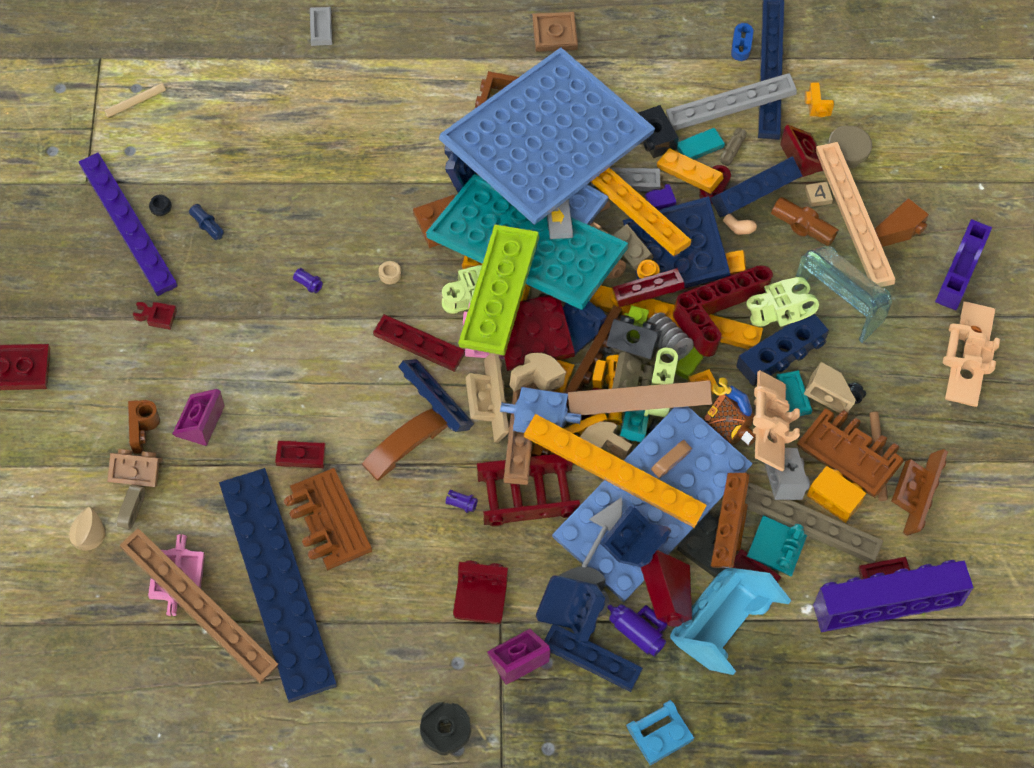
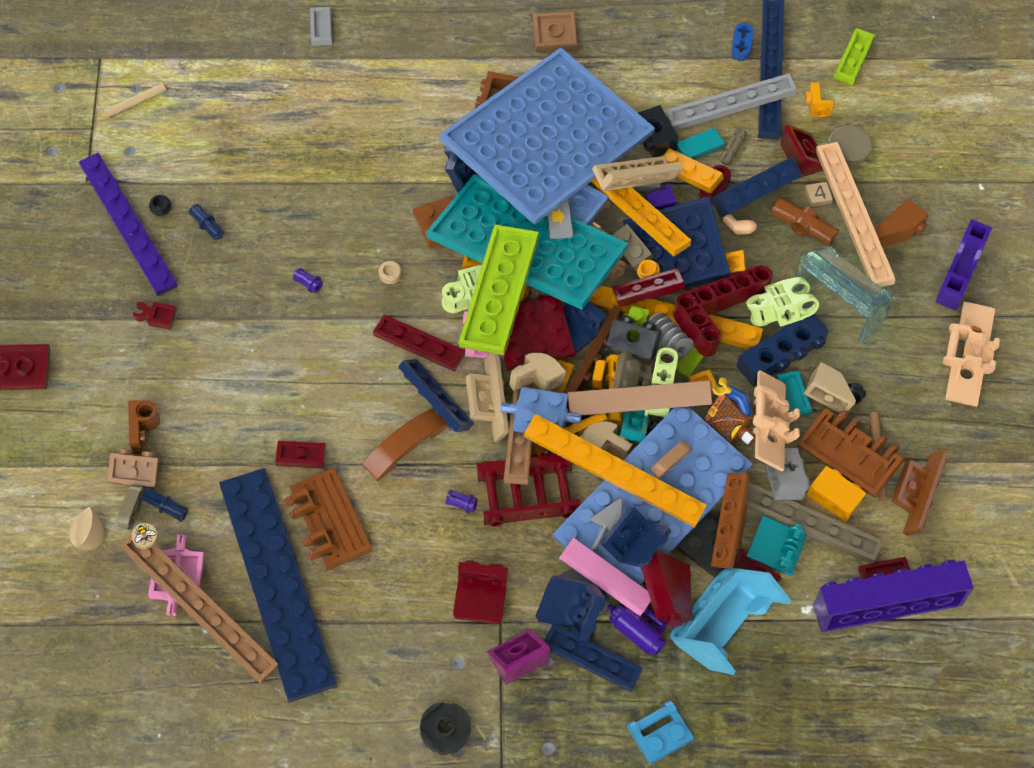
(144, 536): none -> tile
(165, 504): none -> dark blue axle
(200, 417): magenta slope -> none
(606, 576): none -> bright pink tile
(636, 173): none -> tan fence
(854, 56): none -> lime tile

